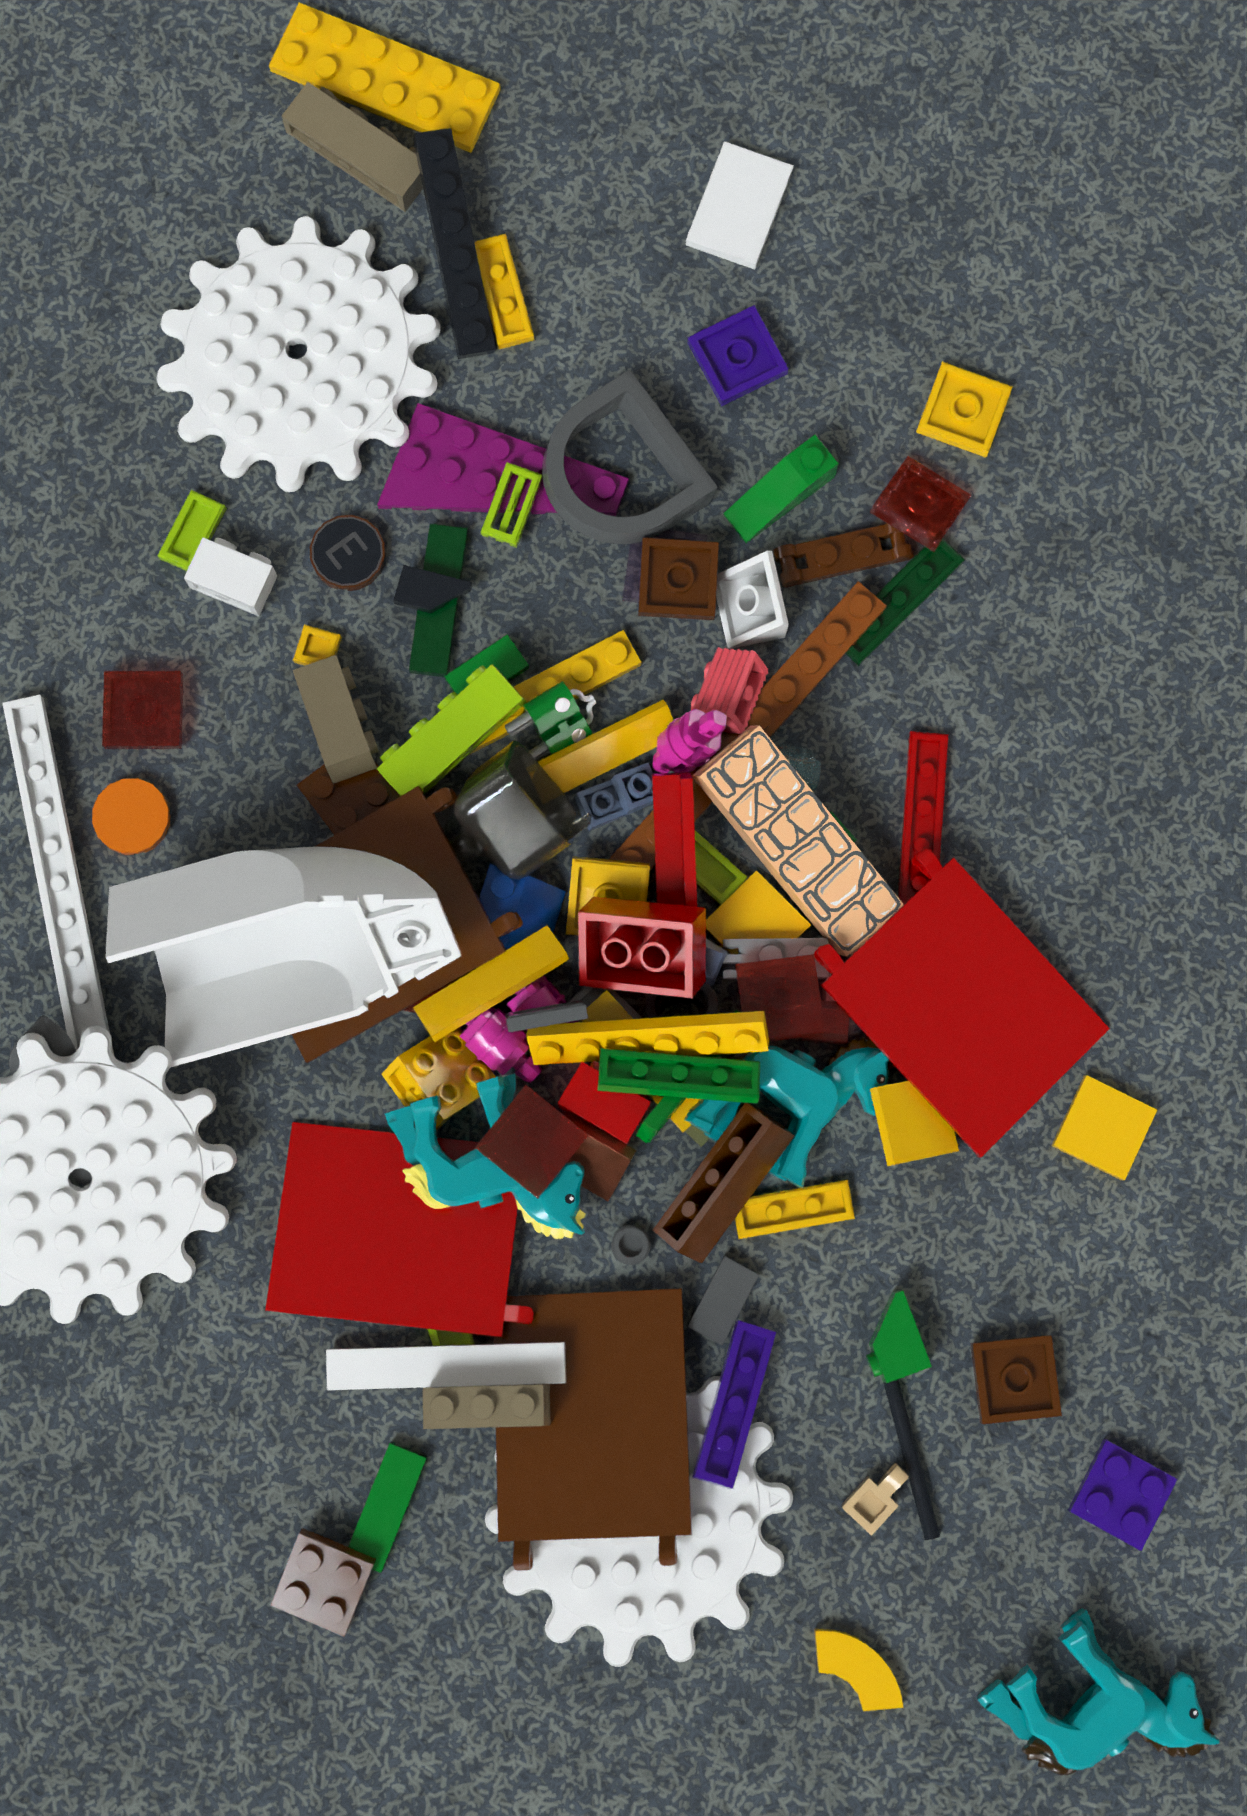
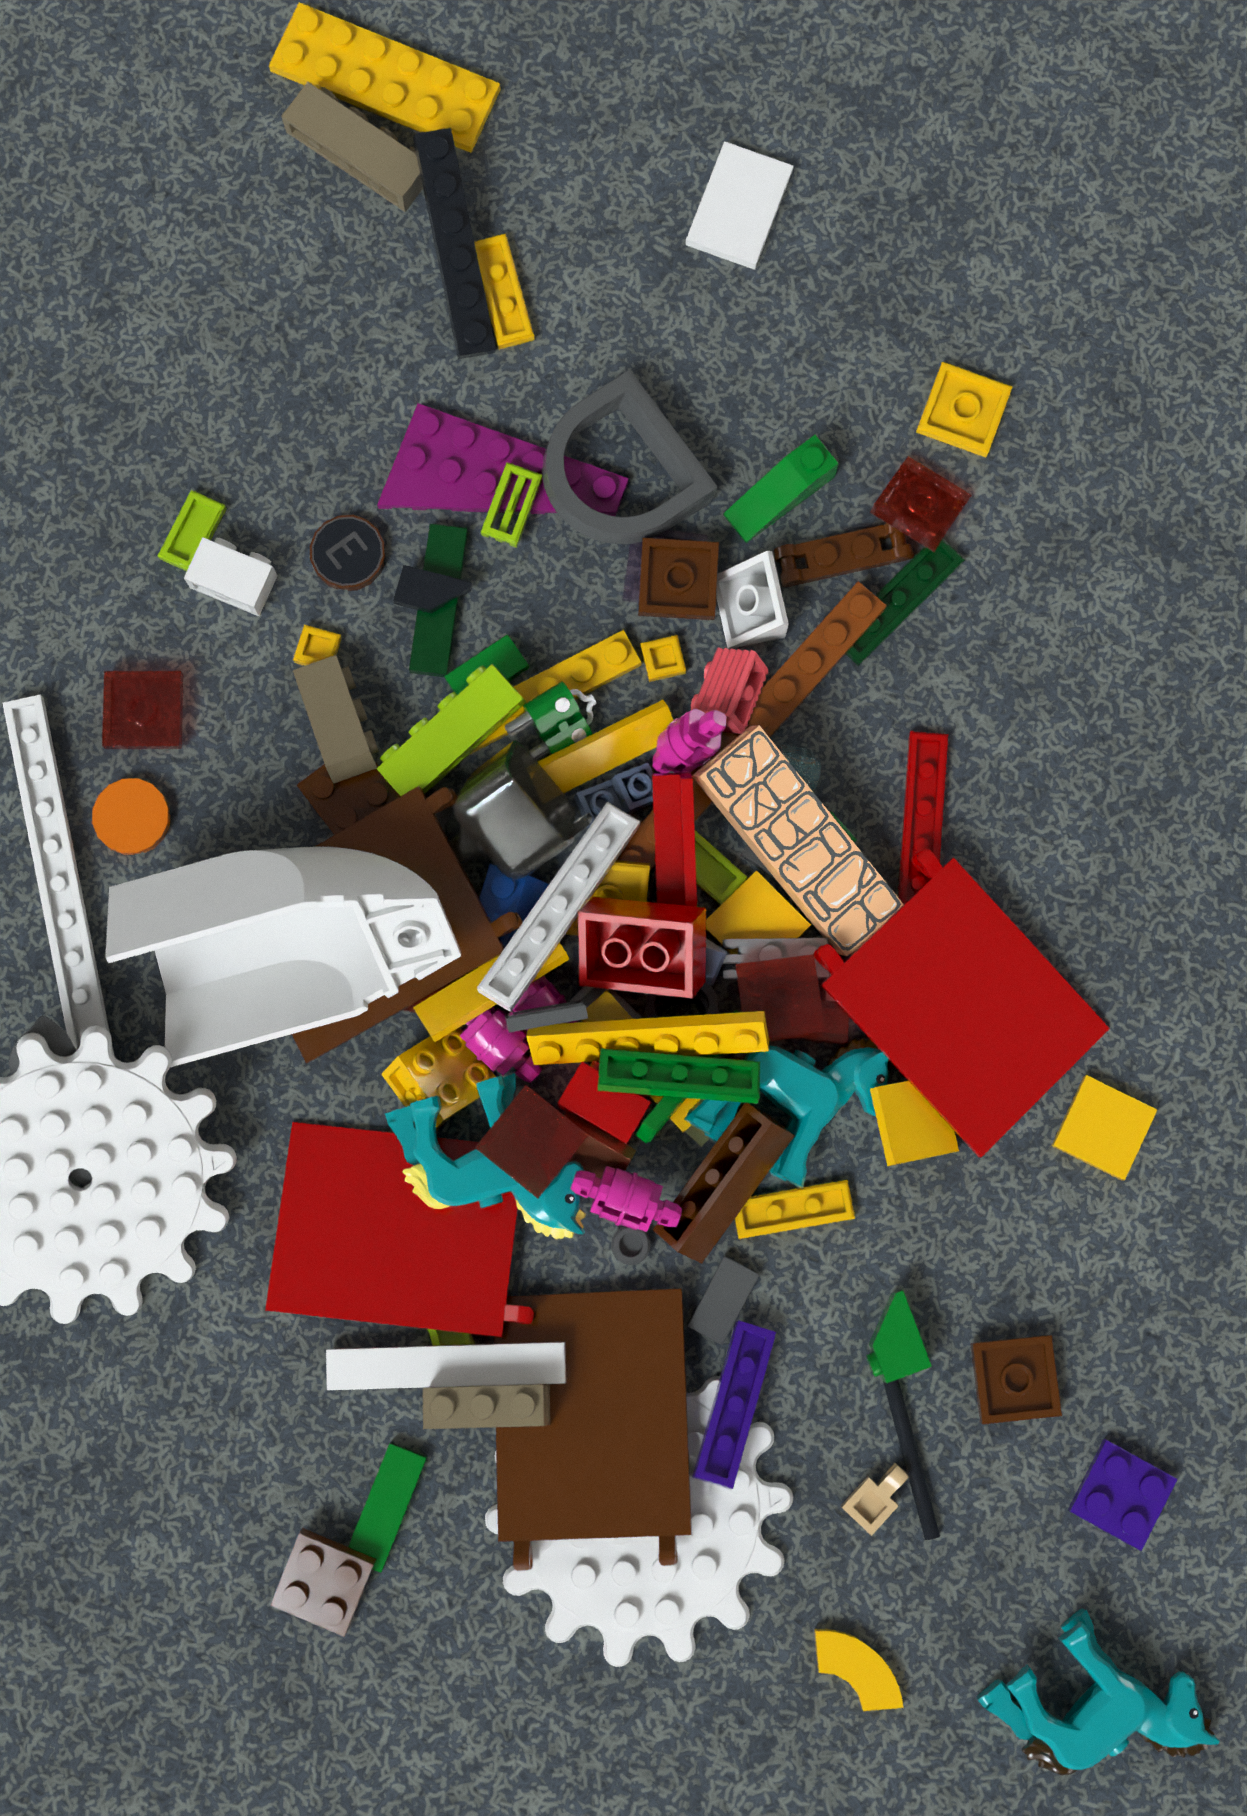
(307, 406): white plate -> none
(558, 907): none -> white tile
(626, 1199): none -> dark pink piece
(663, 658): none -> yellow tile
(737, 355): dark purple plate -> none

